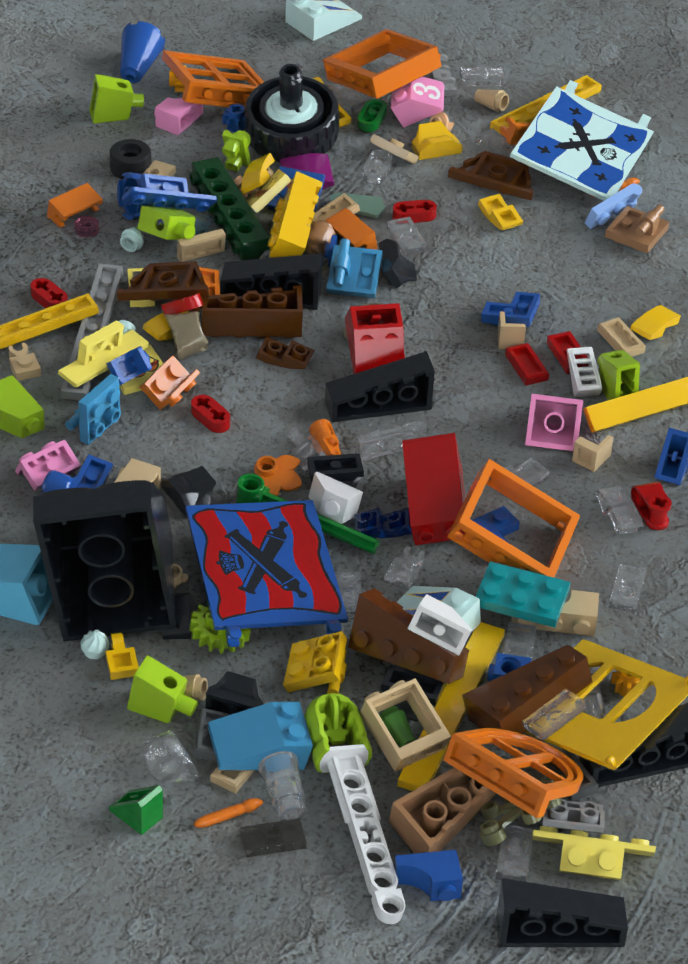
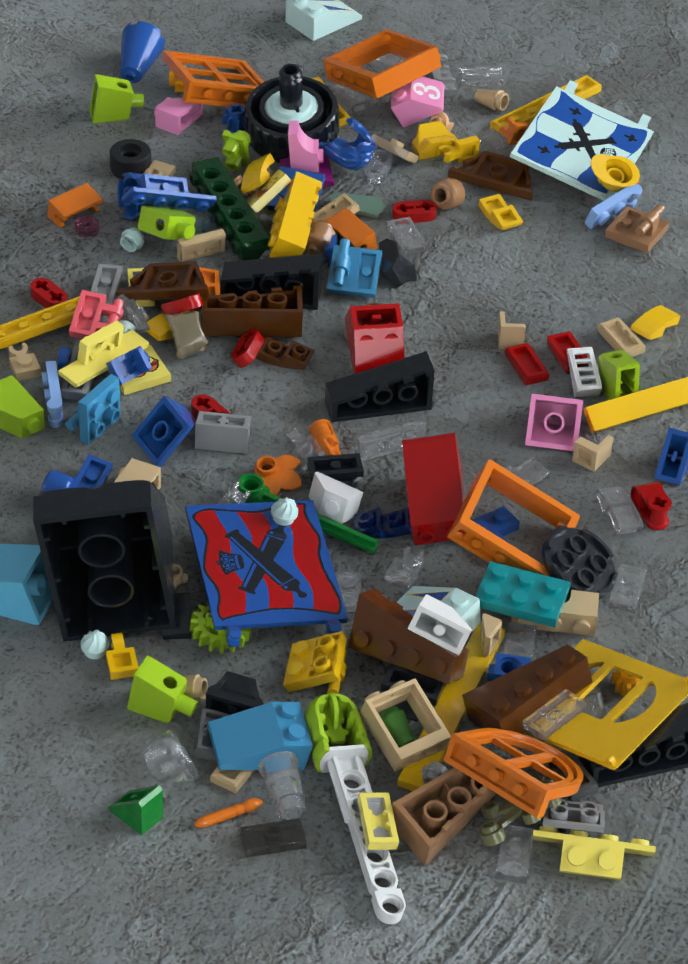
(51, 457): bright pink bracket -> none
(52, 395): none -> light blue plate
(64, 357): none -> blue tile
(89, 313): none -> coral plate
(134, 313): none -> clear plate
(163, 429): none -> blue slope
(168, 382): orange bracket -> none
(189, 488): black slope -> none
(222, 432): none -> light grey hinge
(234, 495): none -> clear plate
(247, 347): none -> red beam
(284, 511): none -> light aqua plate
(303, 150): none -> bright pink arch
(352, 154): none -> blue hair
(371, 115): green plate -> none
(378, 821): none -> light yellow piece
(432, 771): none -> light grey plate
(432, 872): blue arch -> none
(448, 193): none -> medium nougat head
(463, 150): none -> yellow plate
(490, 633): none -> tan slope
(518, 312): blue plate -> none
(558, 917): black wedge -> none
(580, 559): none -> black tile
(614, 171): none -> yellow piece

